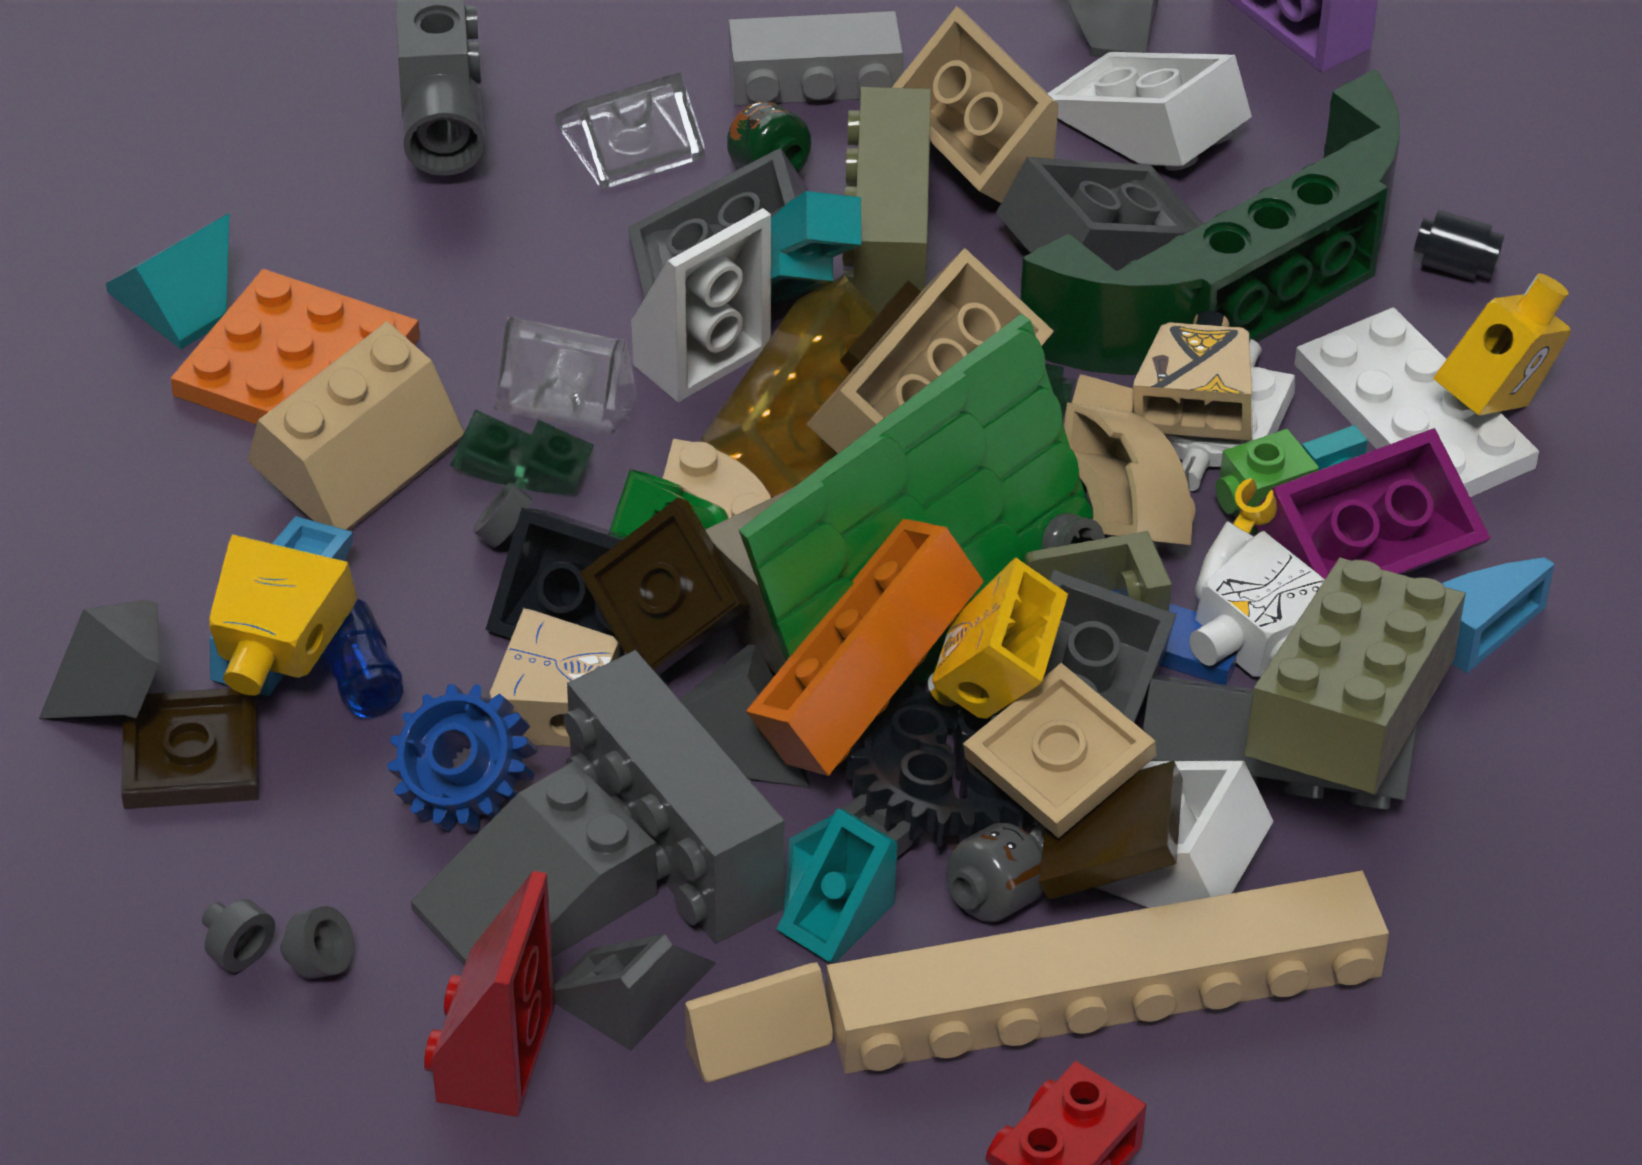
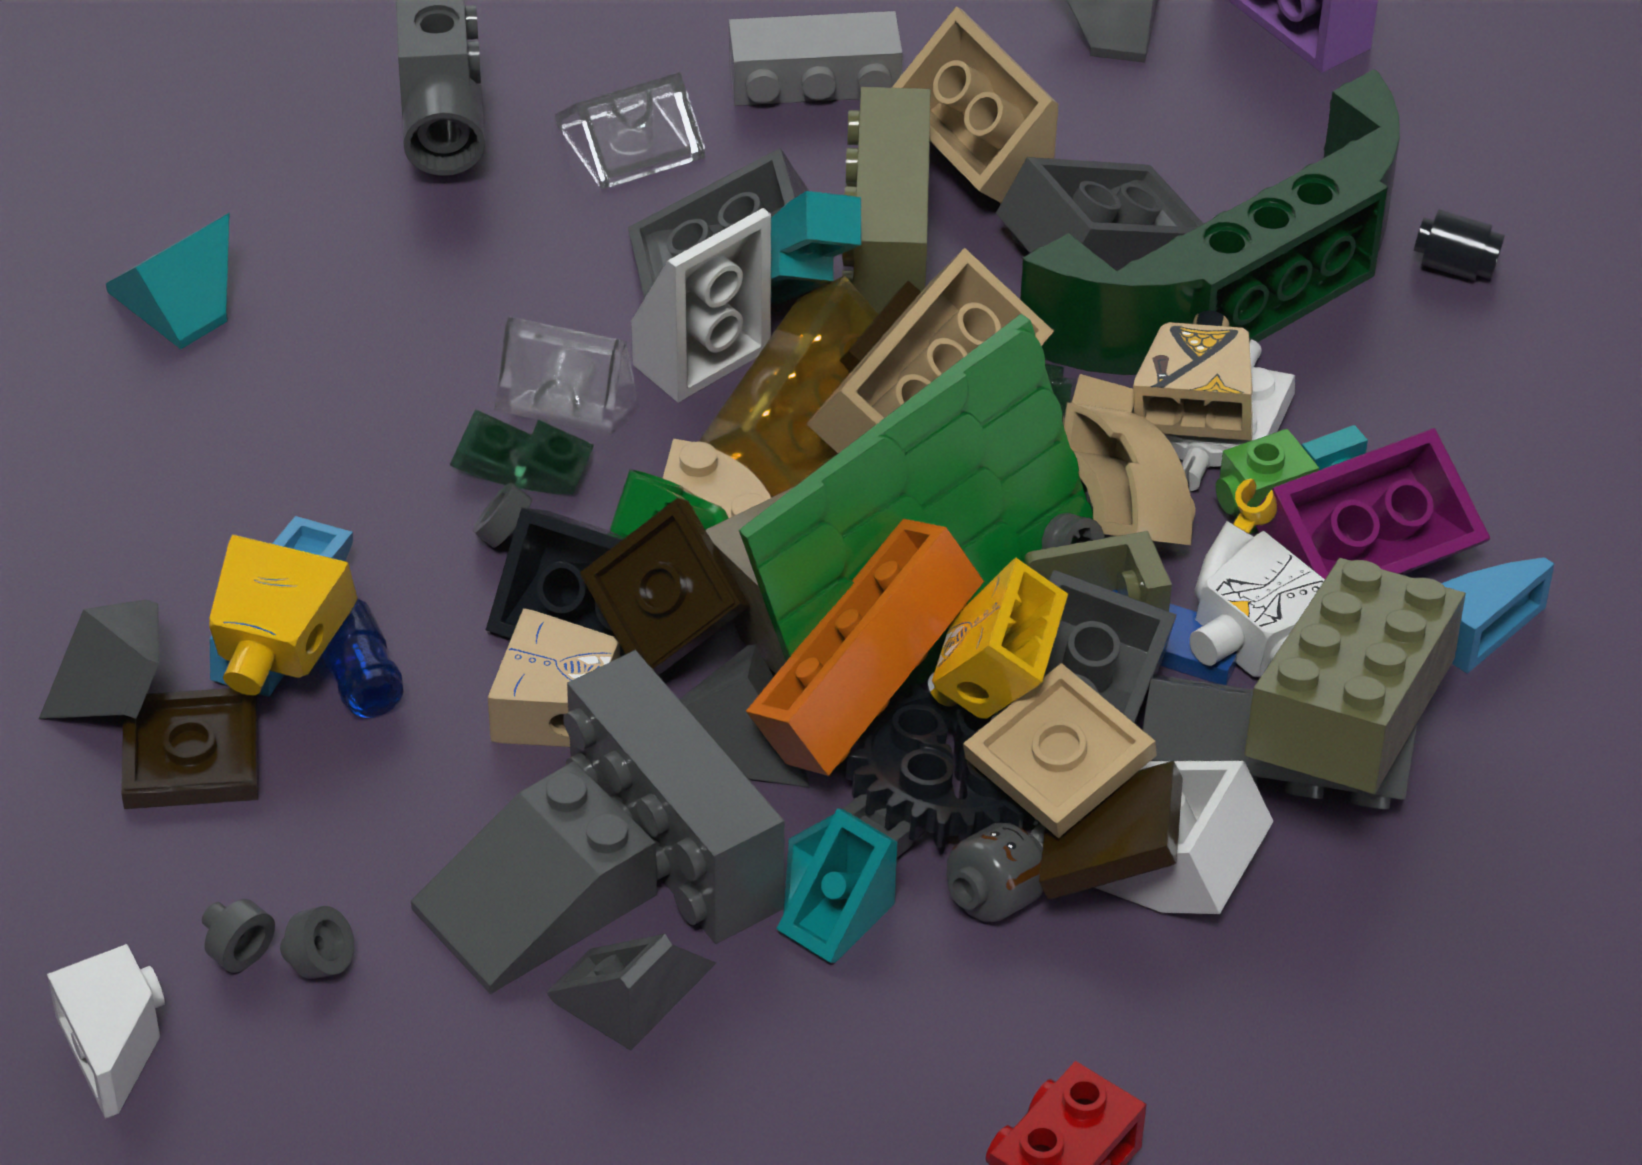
(108, 1021): none -> white slope
(276, 343): orange plate -> none
(357, 430): tan slope -> none
(441, 731): blue gear -> none
(498, 1009): red slope -> none
(758, 1023): tan slope -> none
(765, 128): dark green head -> none
(1104, 971): tan brick -> none
(1156, 104): white slope -> none
(1385, 386): white plate -> none
(1508, 349): yellow torso -> none

